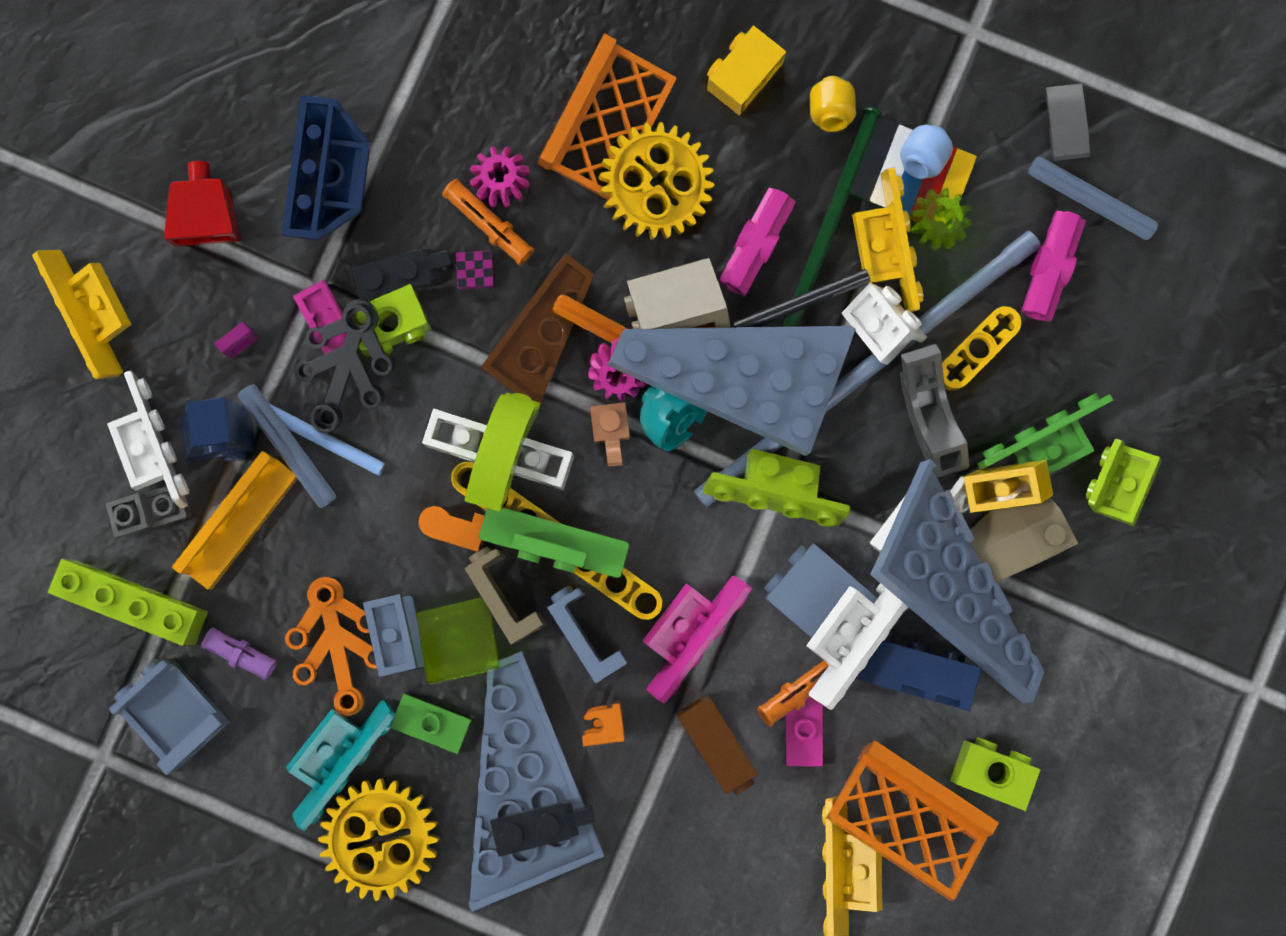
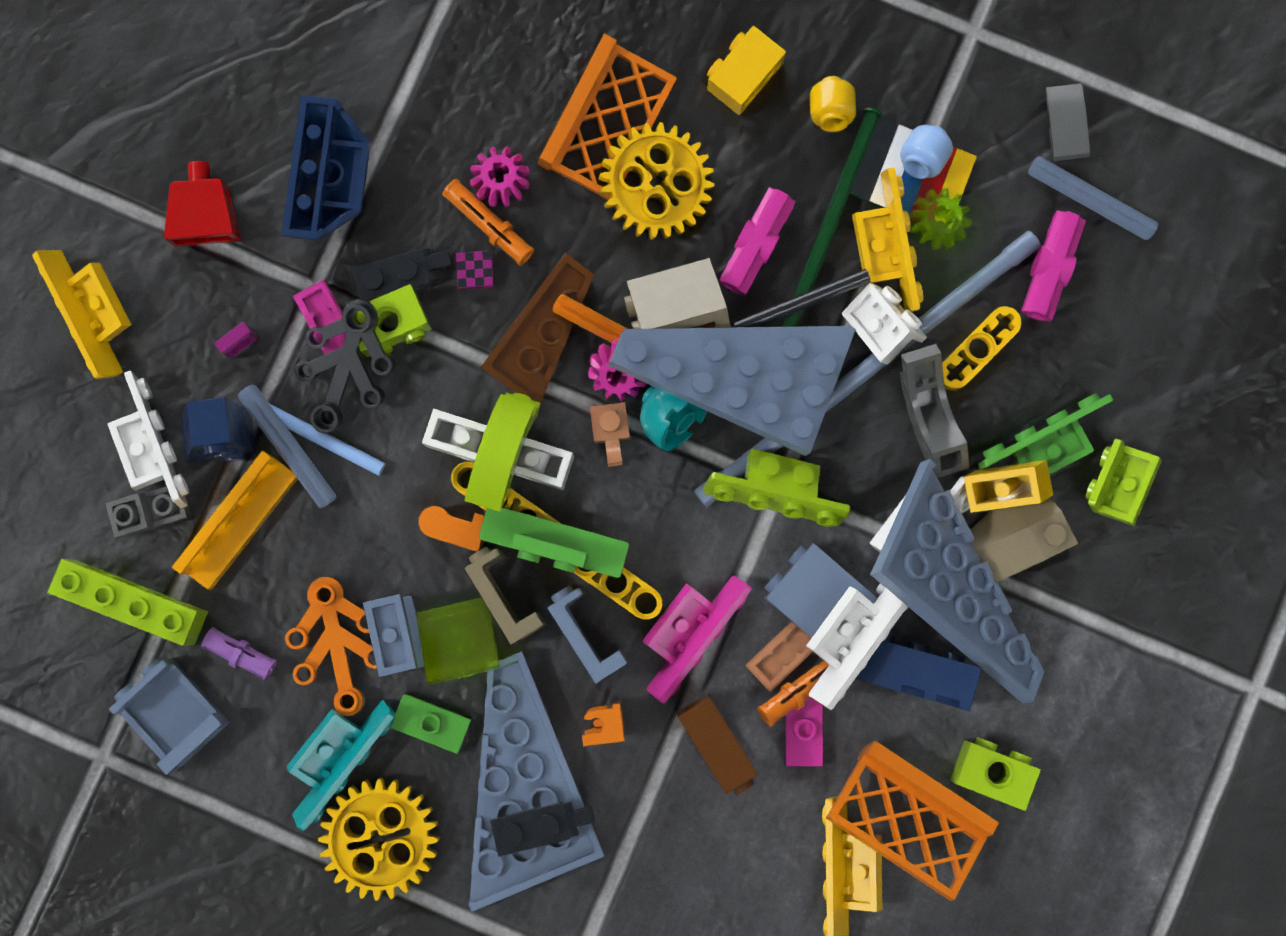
(780, 656): none -> nougat plate

